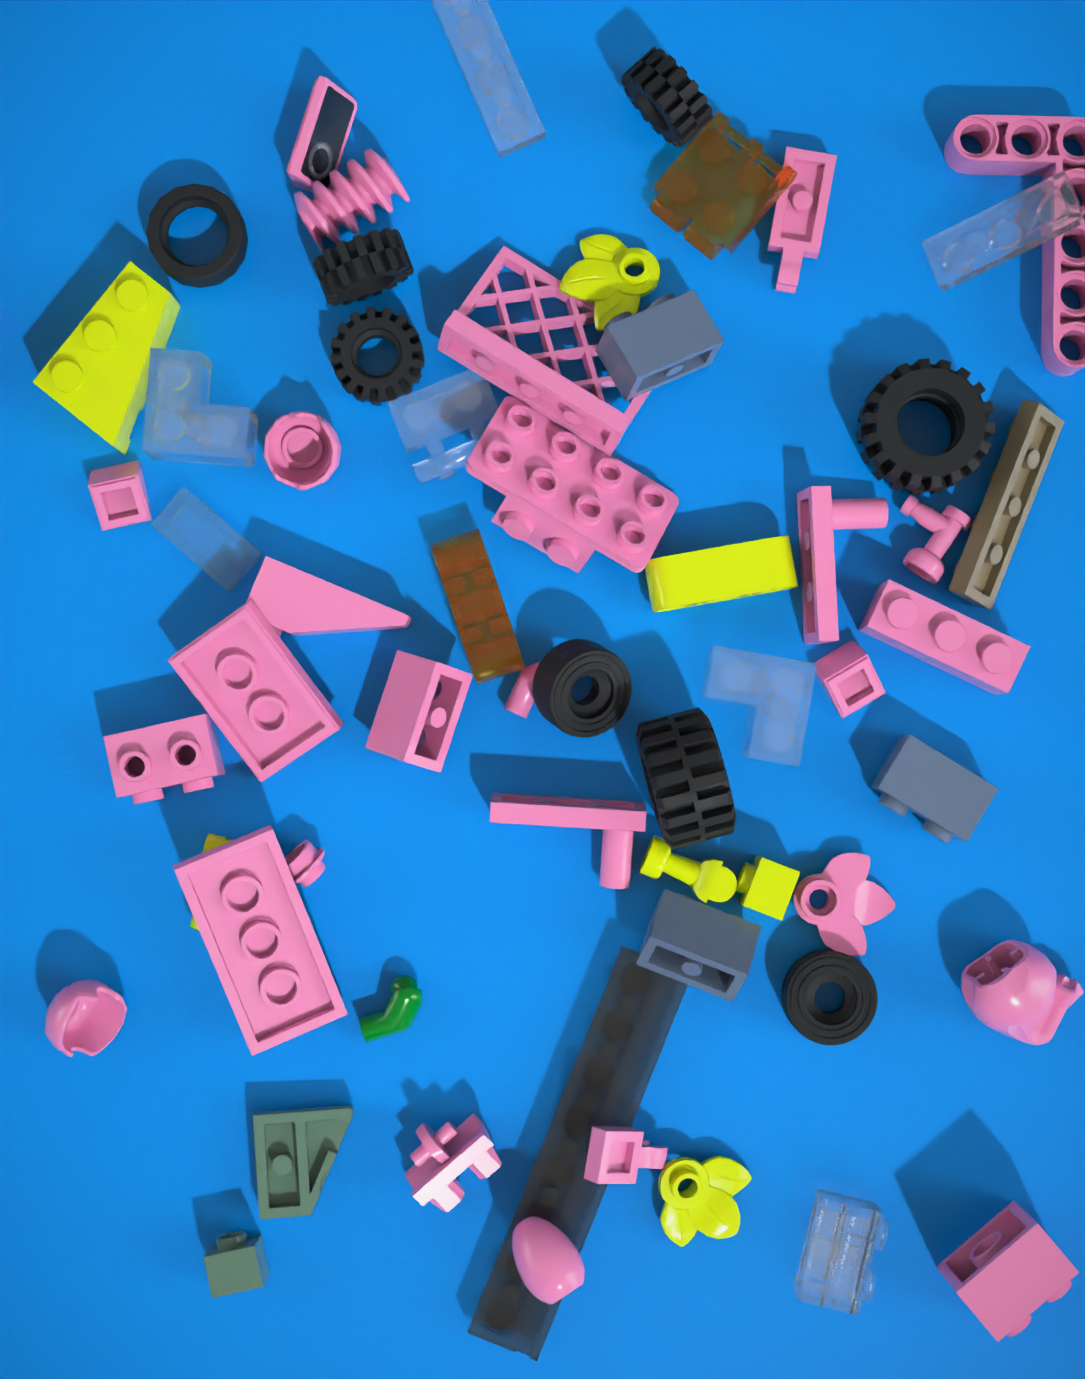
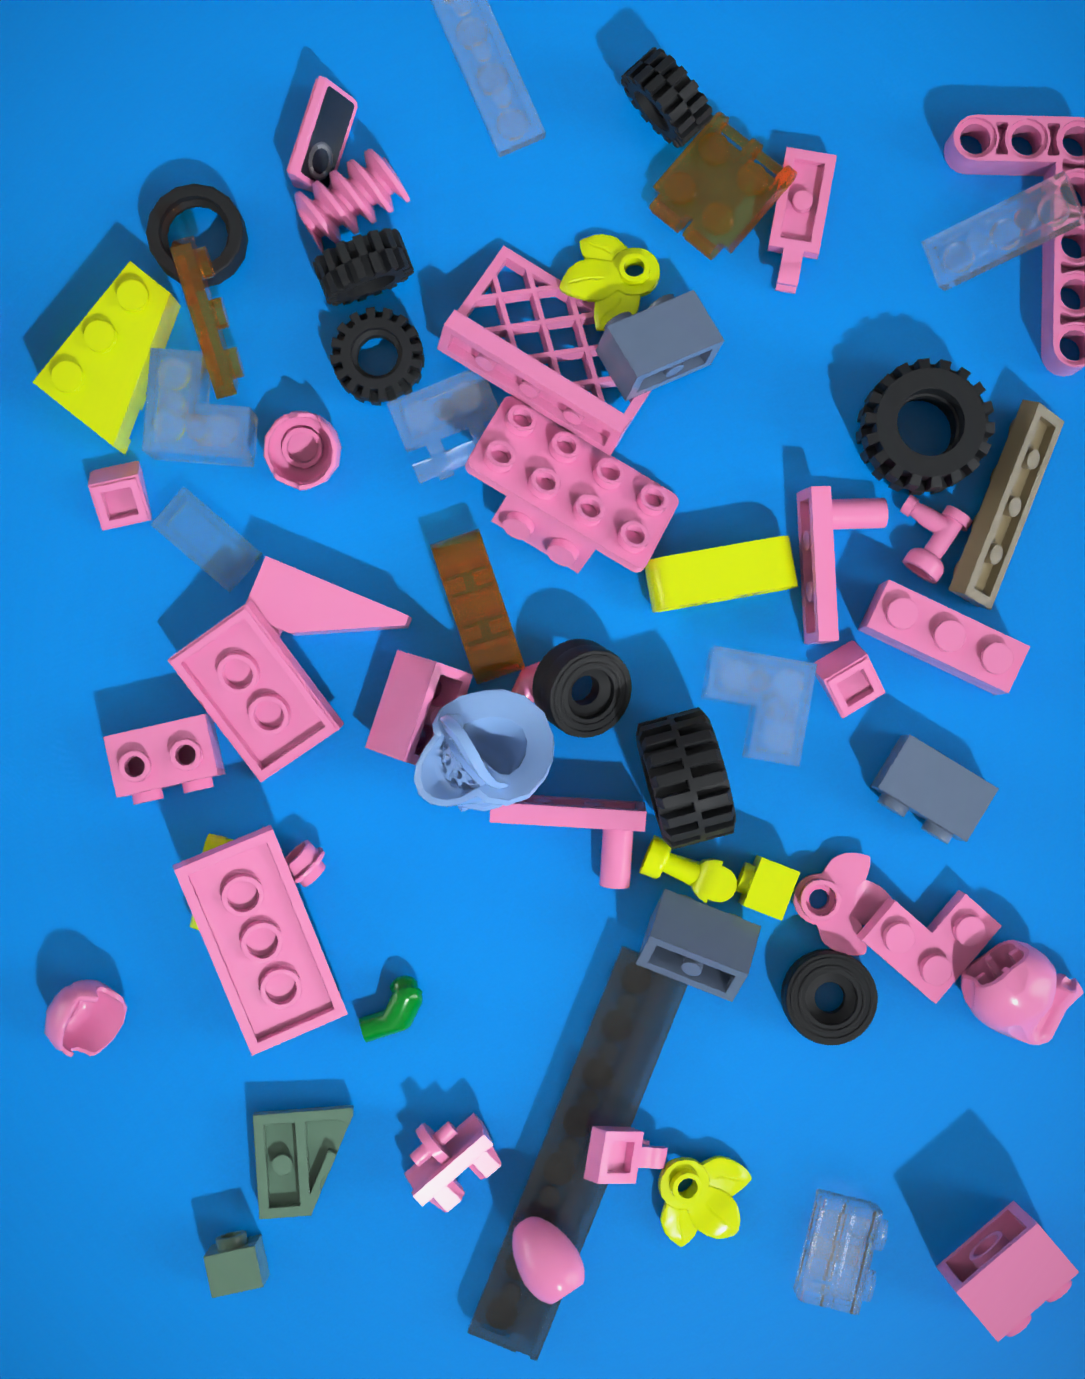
(207, 315): none -> clear orange plate
(485, 752): none -> light blue helmet
(931, 955): none -> bright pink plate

